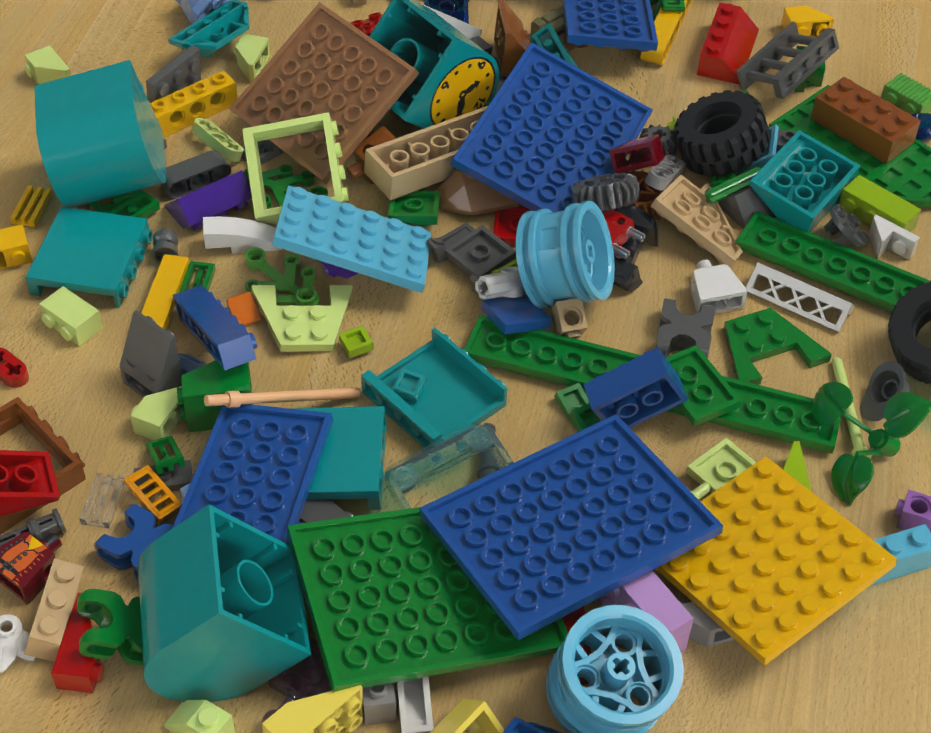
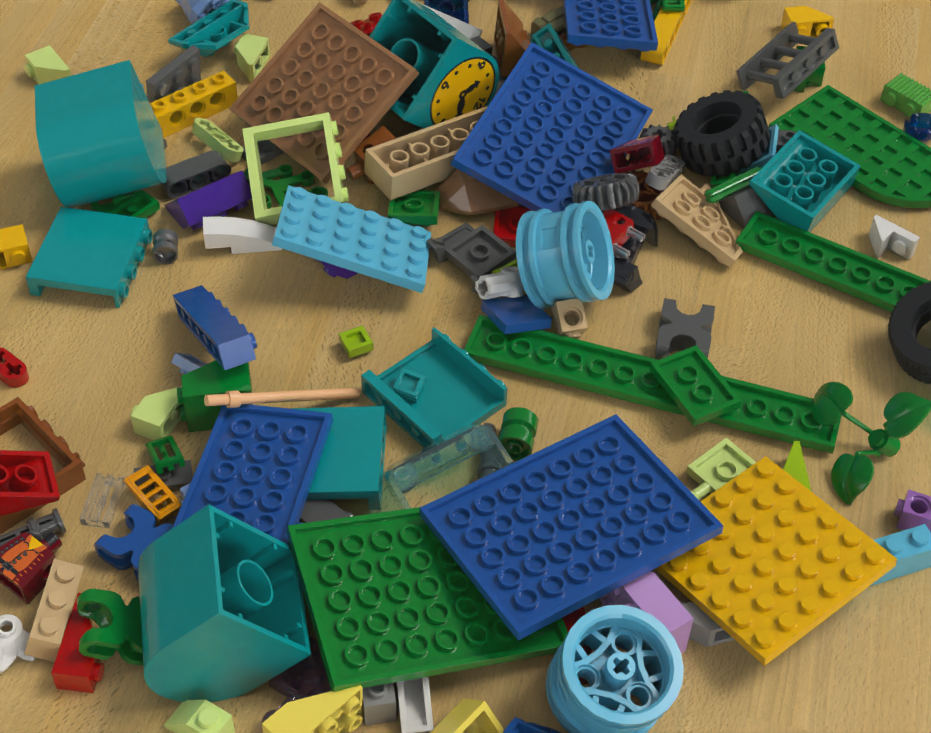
(27, 205): yellow tile -> none
(70, 316): yellowish green brick -> none
(150, 357): dark grey slope -> none
(167, 282): yellow slope -> none
(197, 282): green tile -> none
(244, 308): orange slope -> none
(302, 296): bright green plant -> none
(303, 326): yellowish green wing -> none
(518, 432): none -> green wheel
(576, 407): green slope -> none
(636, 389): blue brick -> none
(717, 287): white torso -> none
(727, 44): red slope -> none
(764, 336): green wing -> none
(806, 291): white fence -> none
(848, 226): dark grey plate -> none
(855, 432): yellowish green bar -> none
(865, 119): dark orange brick -> none
(869, 199): lime brick -> none
(883, 385): dark grey piece -> none

